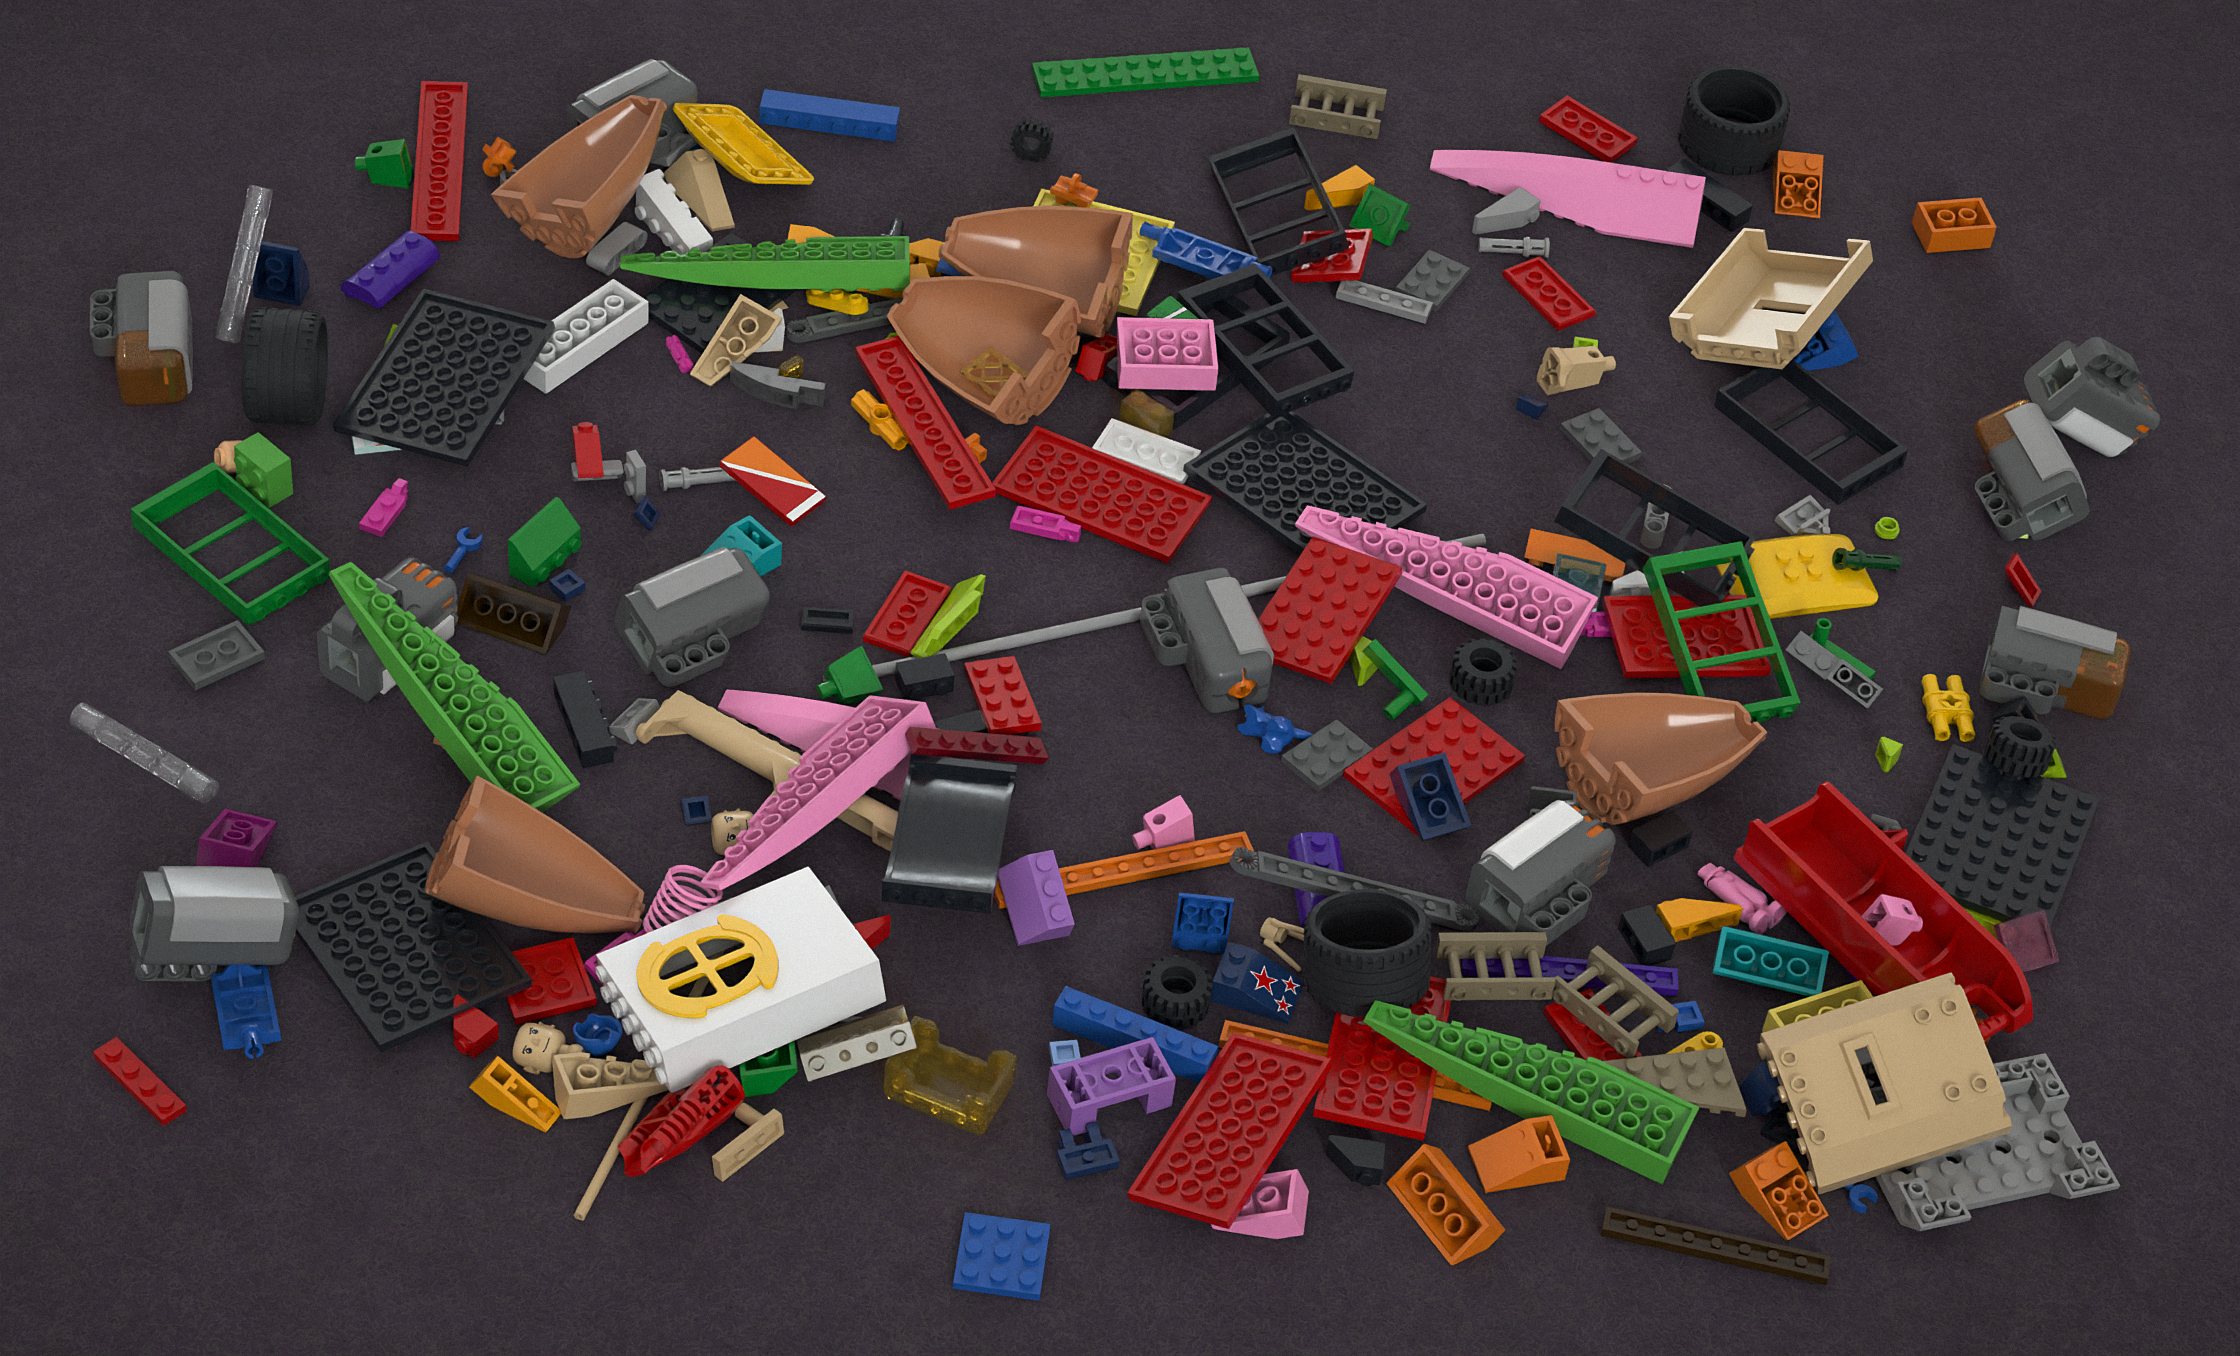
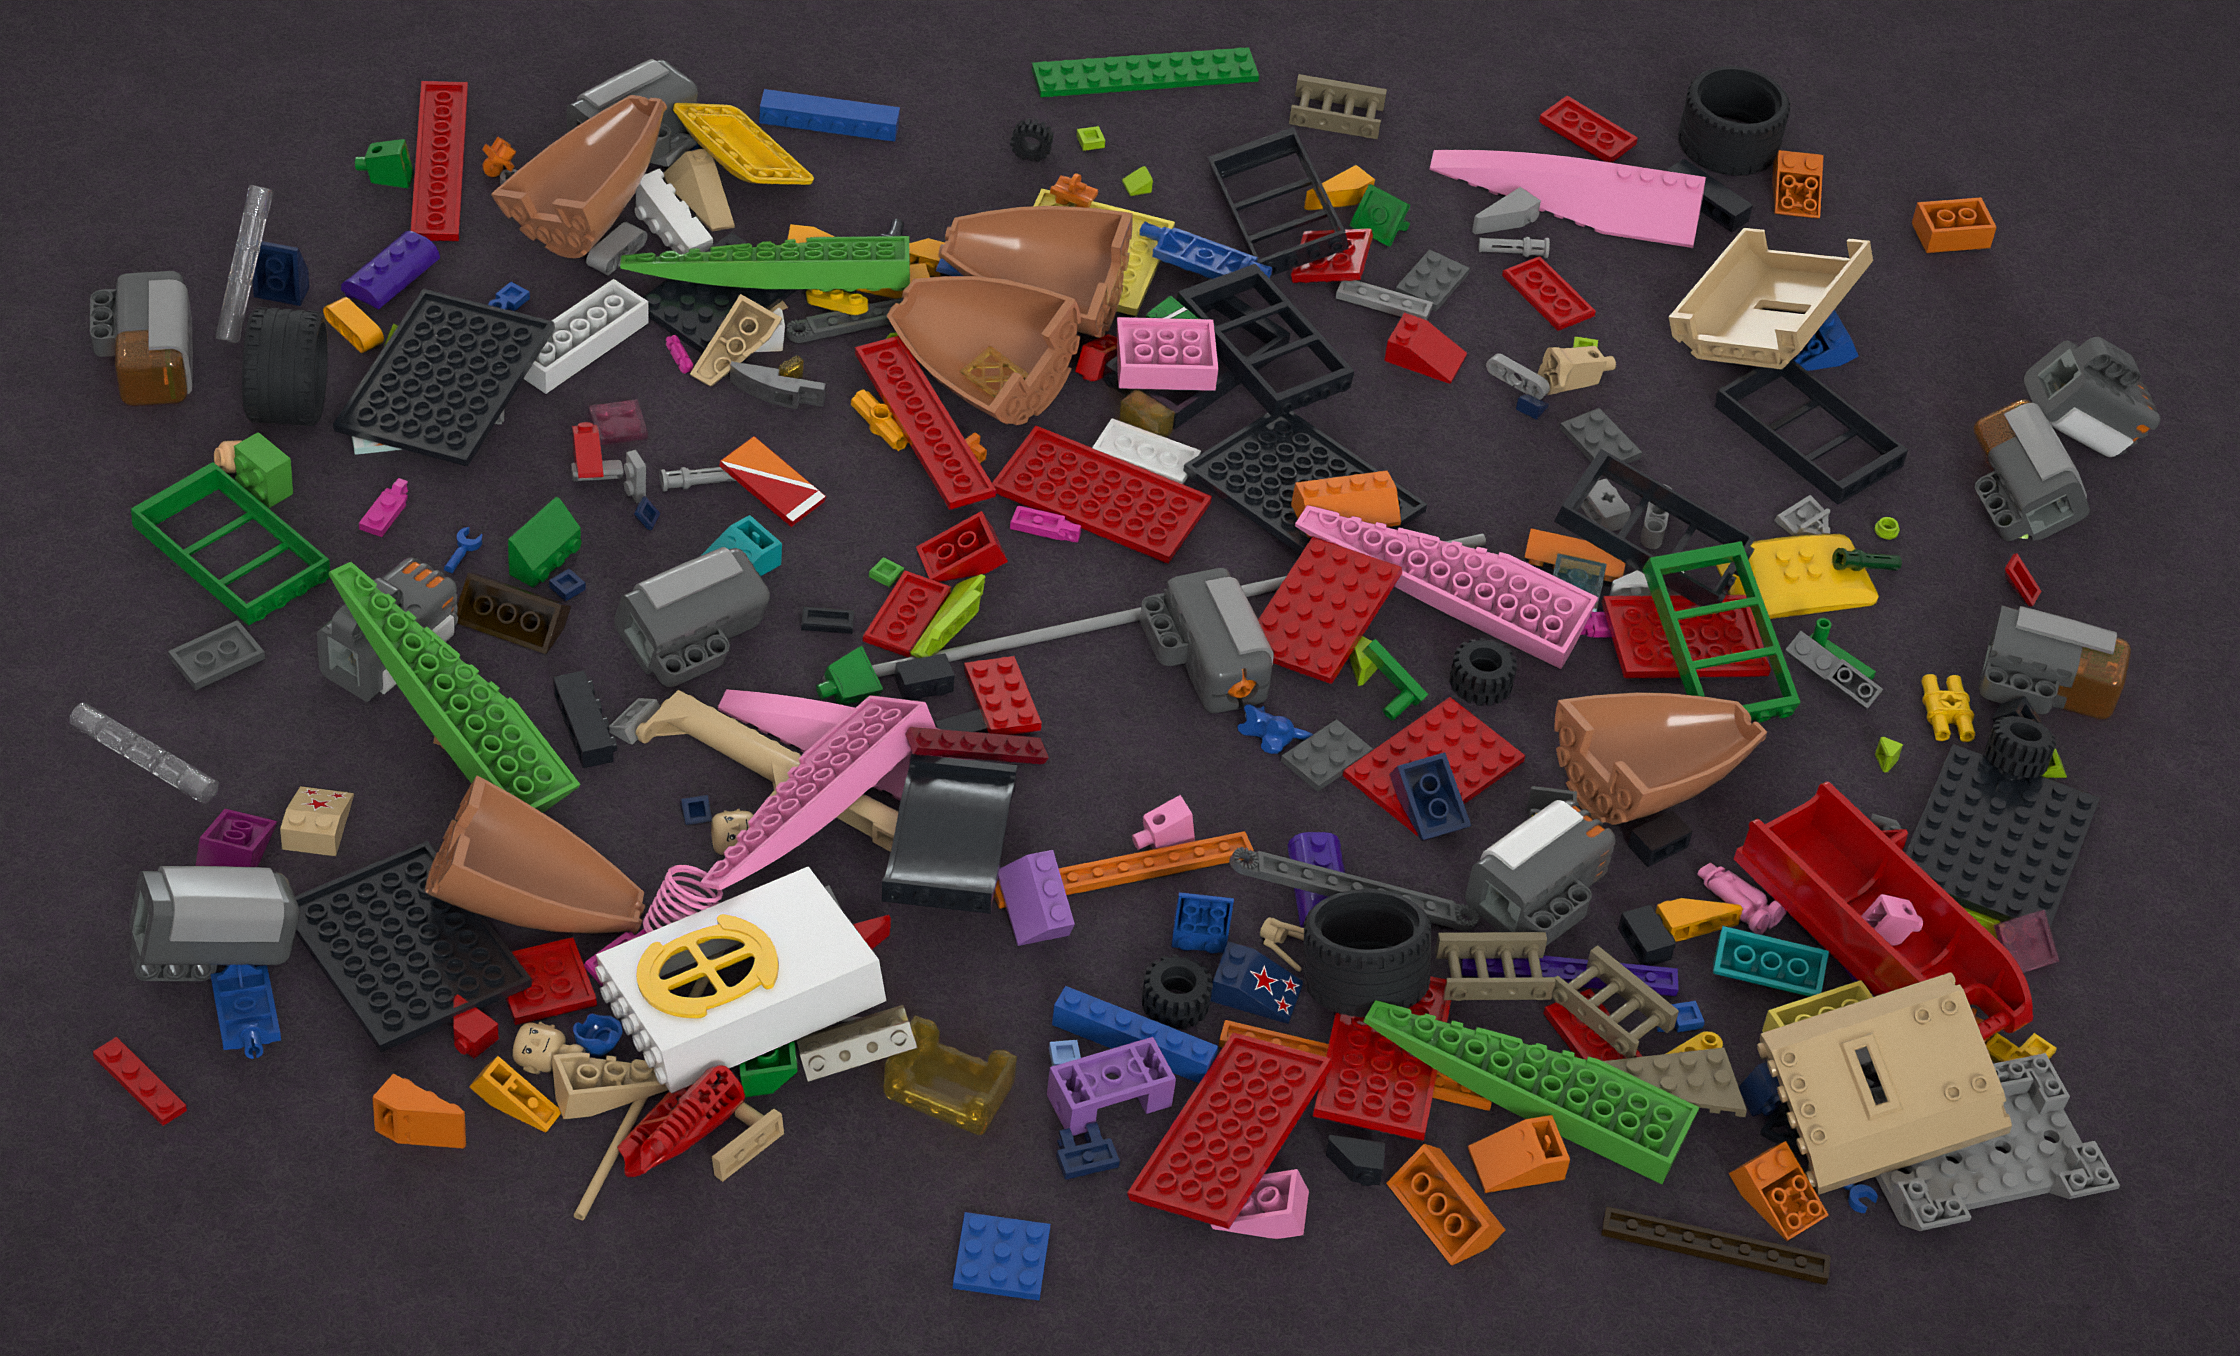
(315, 821): none -> tan slope
(353, 324): none -> light orange beam
(417, 1116): none -> orange slope
(510, 297): none -> blue plate
(618, 422): none -> clear pink plate
(886, 572): none -> bright green tile
(962, 550): none -> red slope
(1090, 138): none -> lime plate
(1138, 182): none -> lime slope
(1359, 495): none -> orange slope
(1424, 349): none -> red slope
(1531, 383): none -> light grey beam
(1606, 506): none -> light grey brick
(2003, 1050): none -> yellow tile

